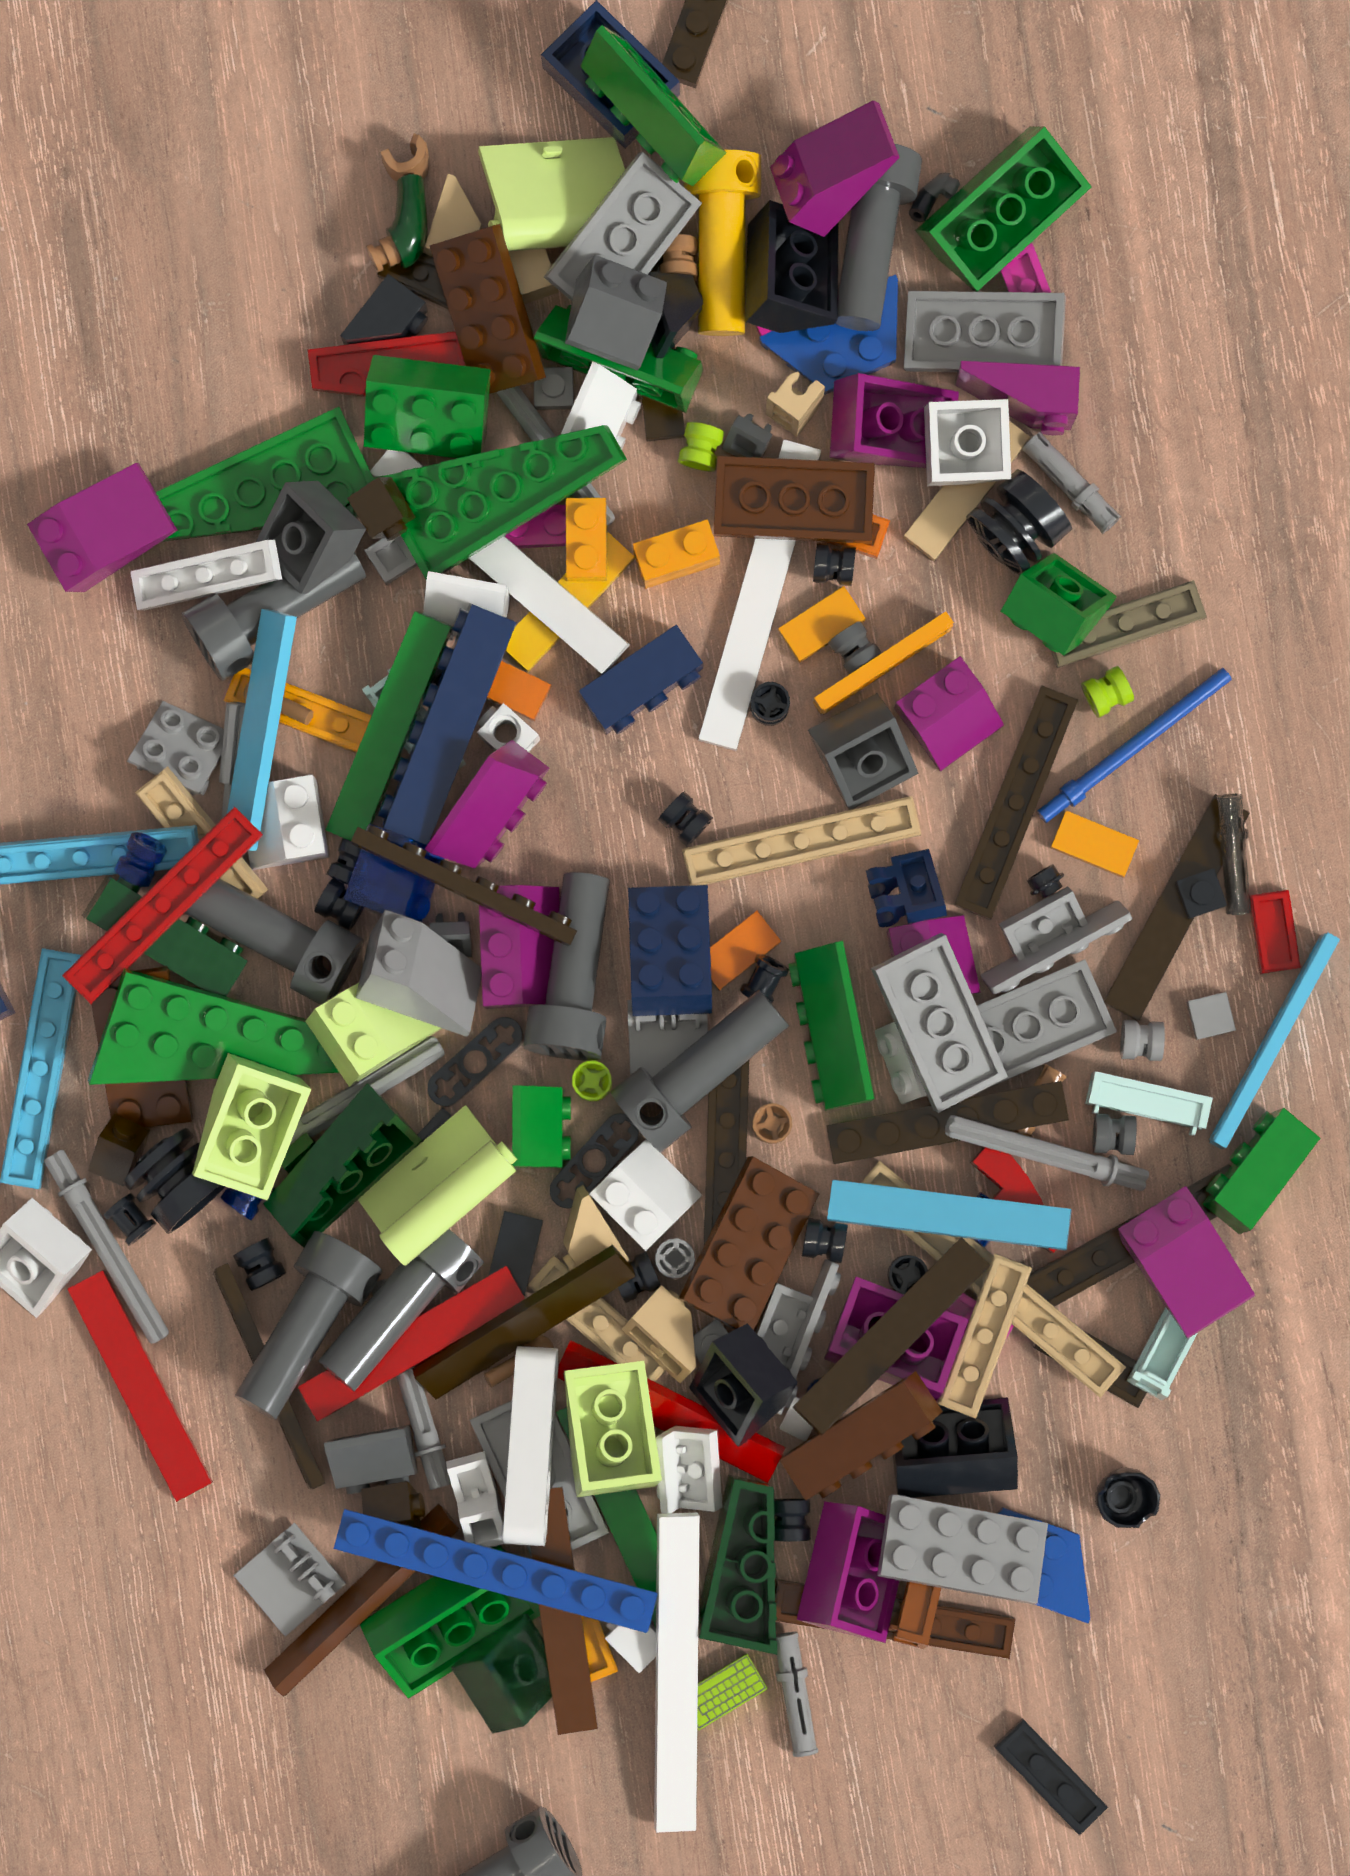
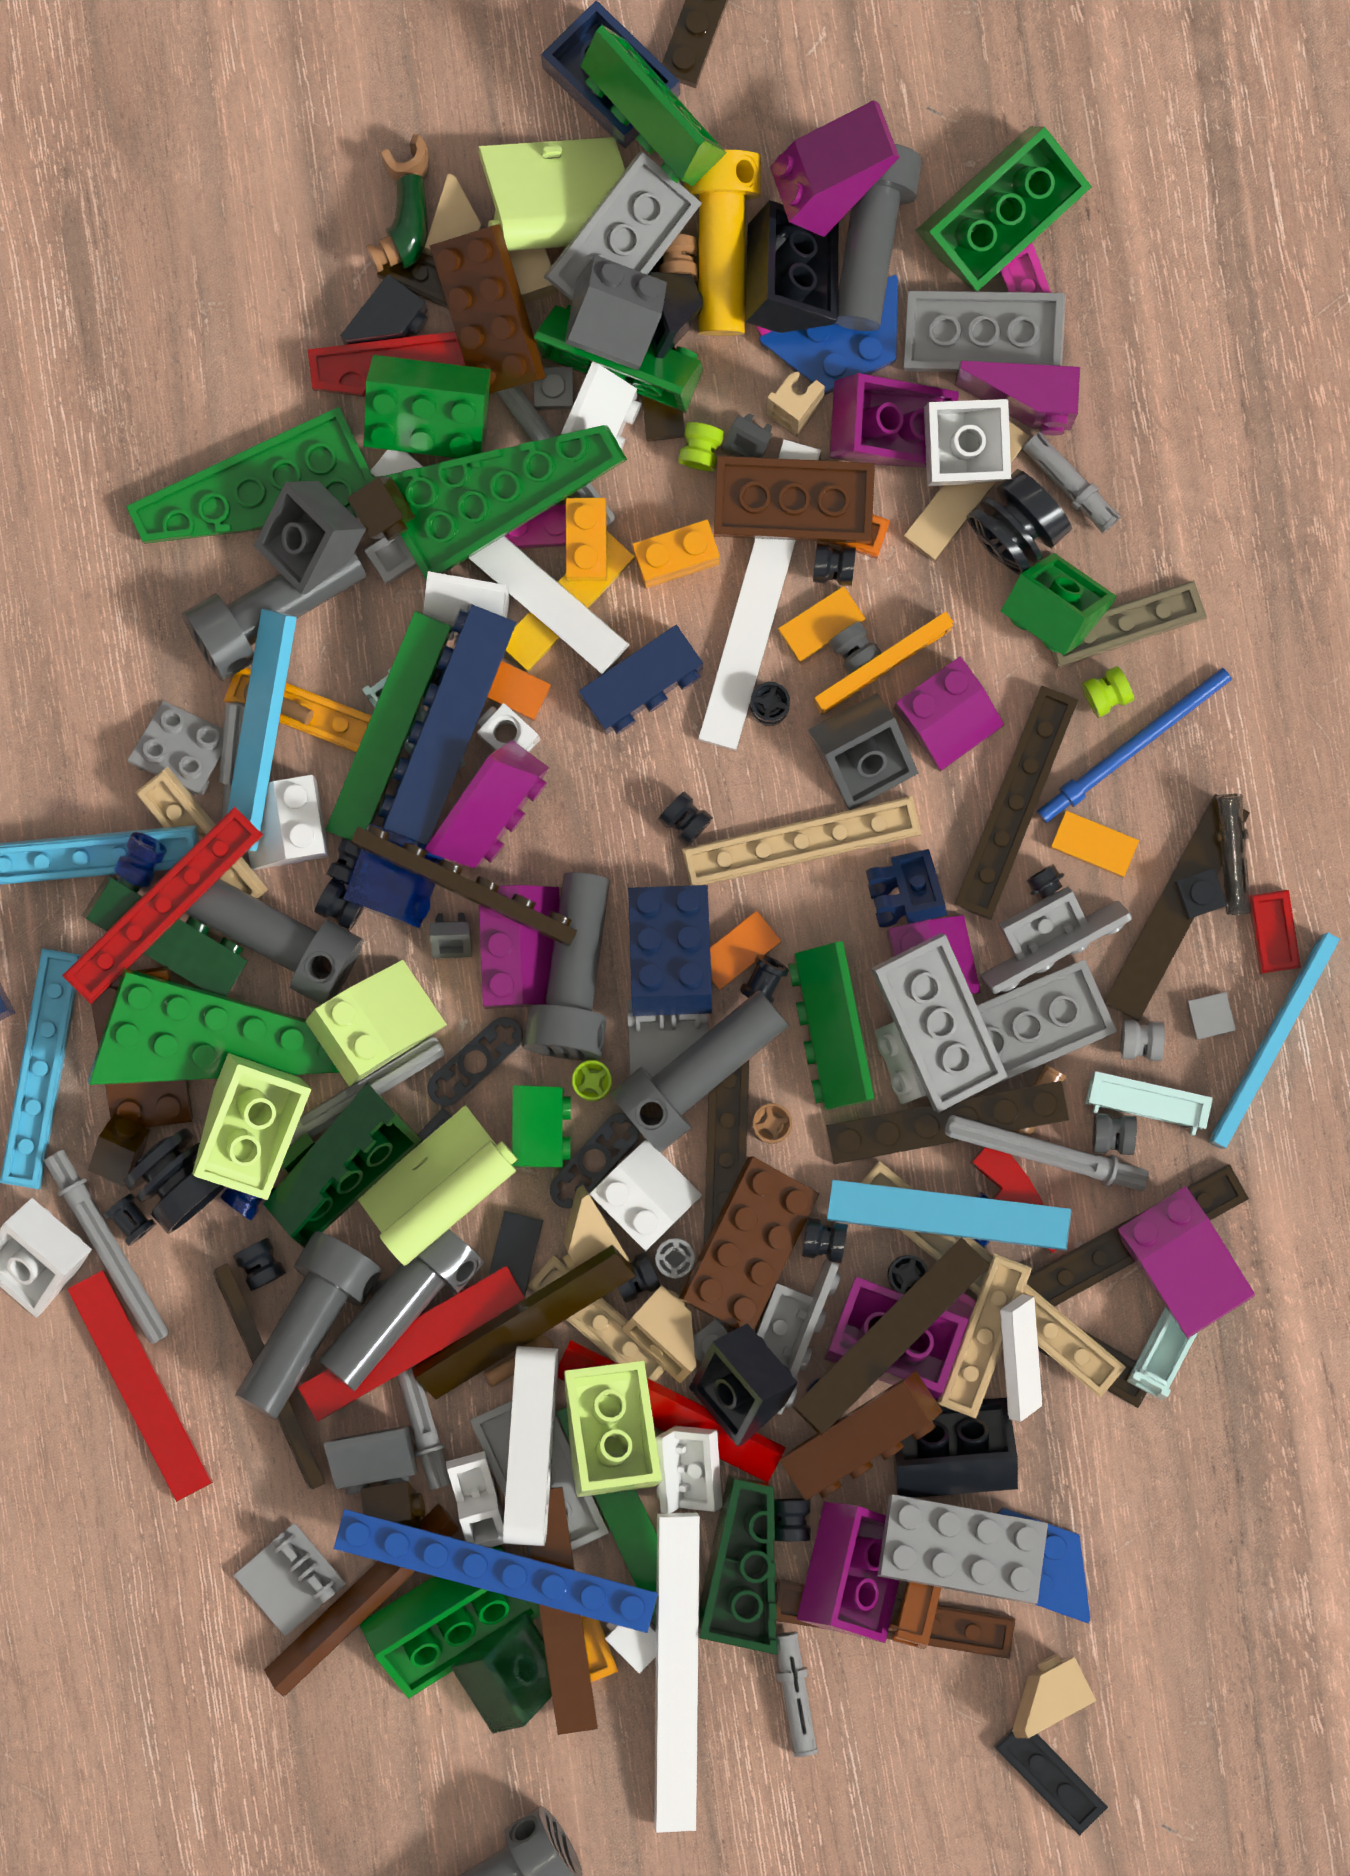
(102, 528): magenta slope -> none
(206, 575): white plate -> none
(419, 974): light grey slope -> none
(727, 1690): lime tile -> none
(795, 1424): white sticker -> none
(928, 195): arm -> none
(1021, 1357): none -> white tile
(1051, 1695): none -> tan slope
(1127, 1498): black hair -> none
(1260, 1170): green brick -> none

